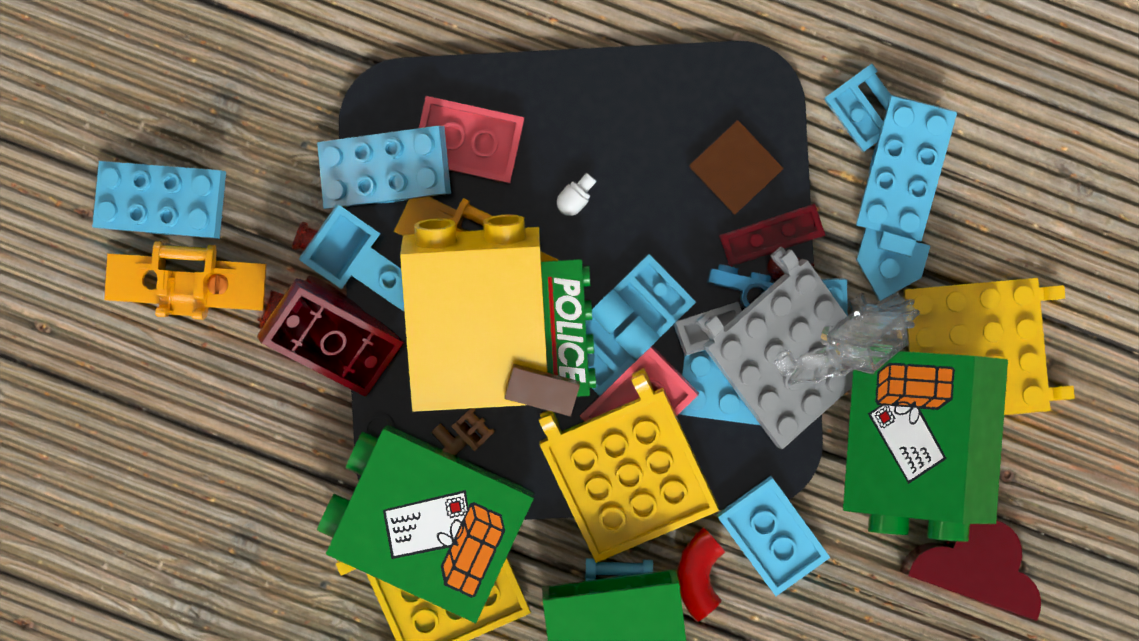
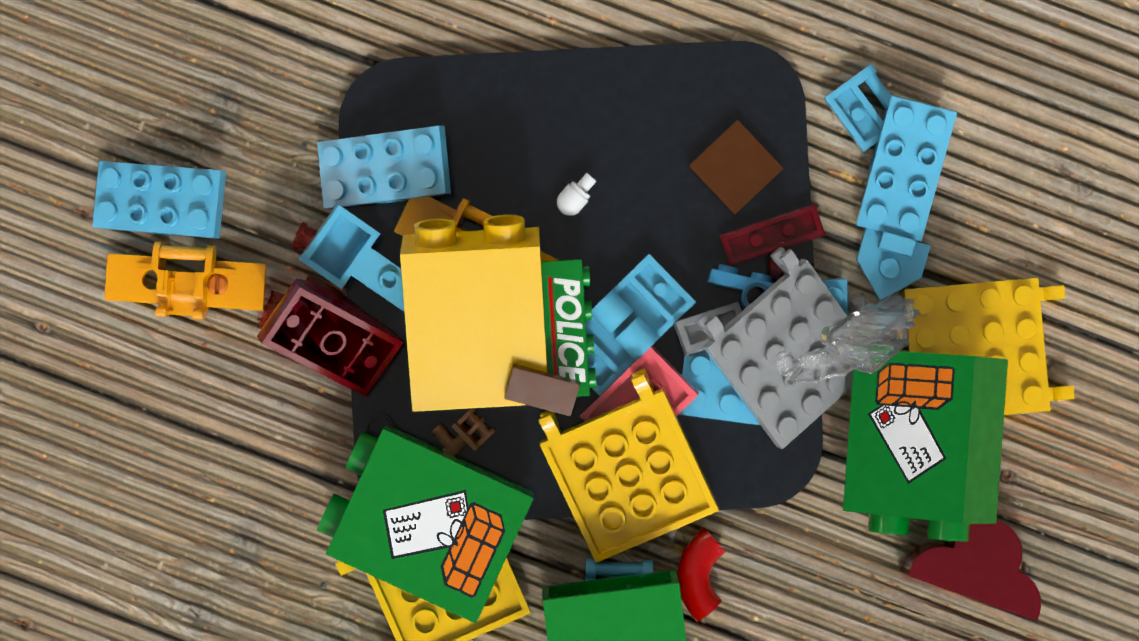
(477, 138): coral plate -> none
(773, 535): medium azure plate -> none

